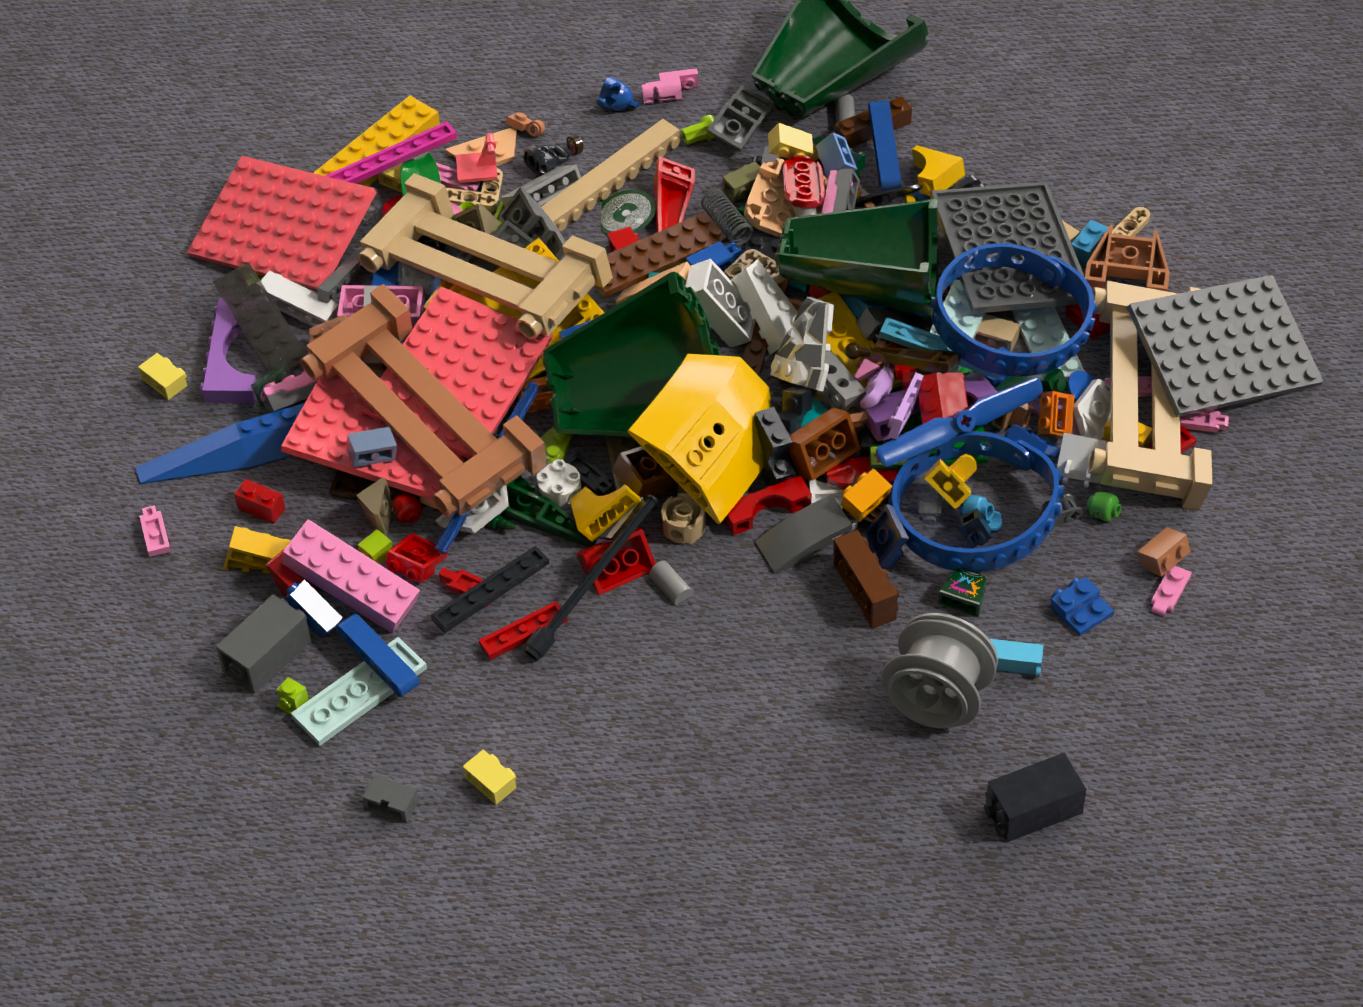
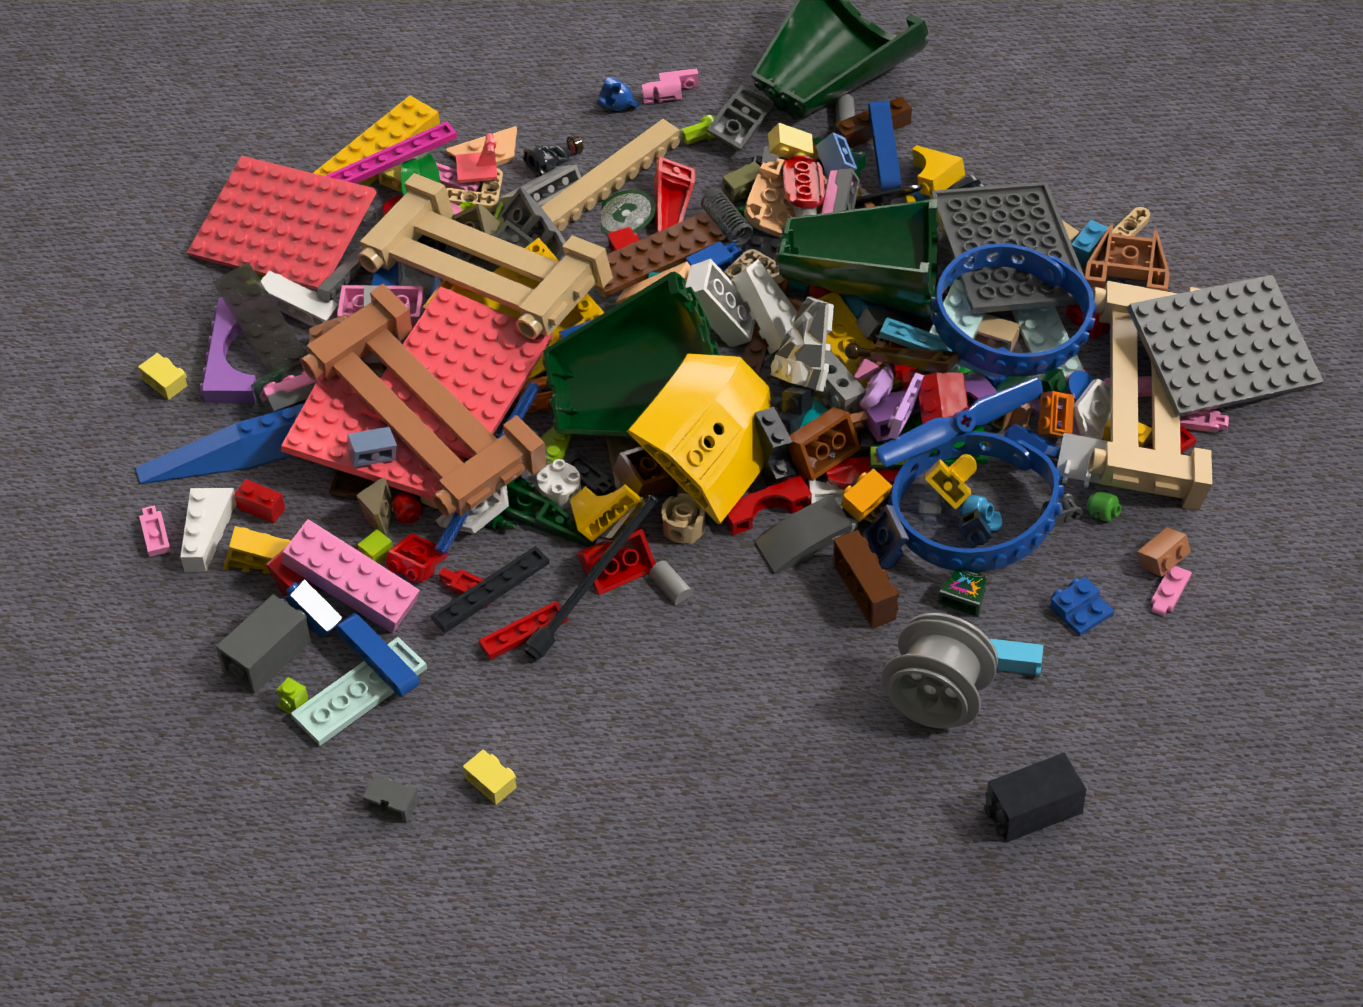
(205, 521): none -> white wedge
(522, 123): nougat plate -> none

